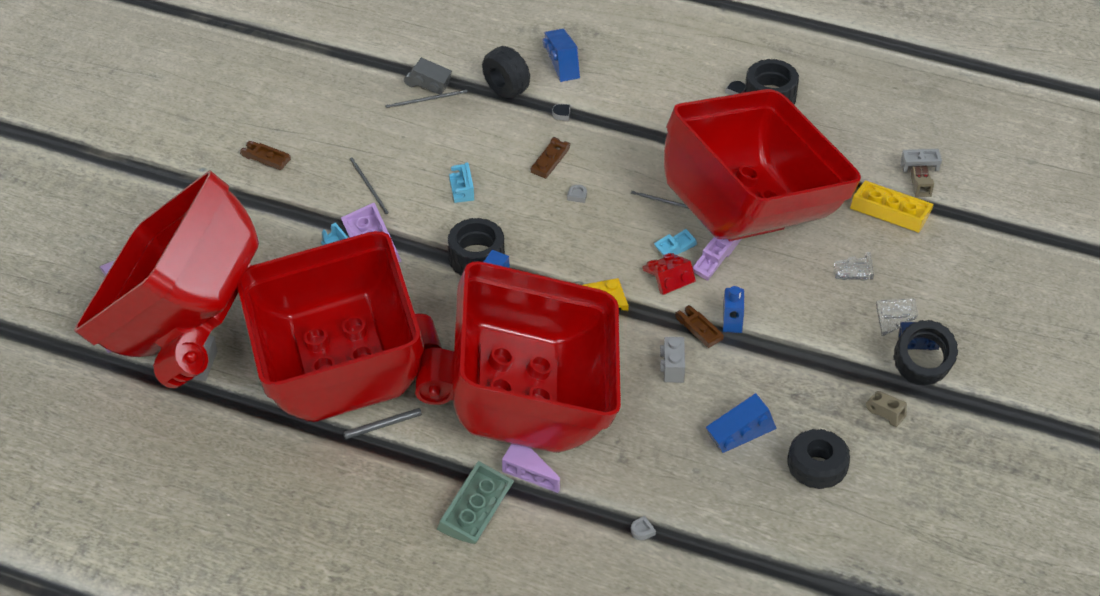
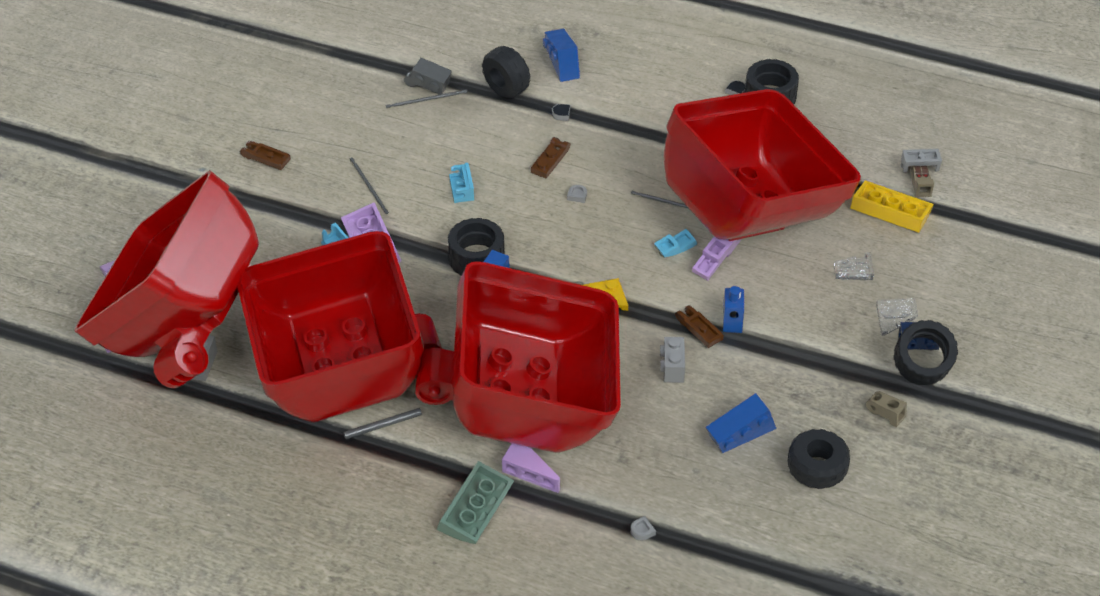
(671, 272): red bracket -> none

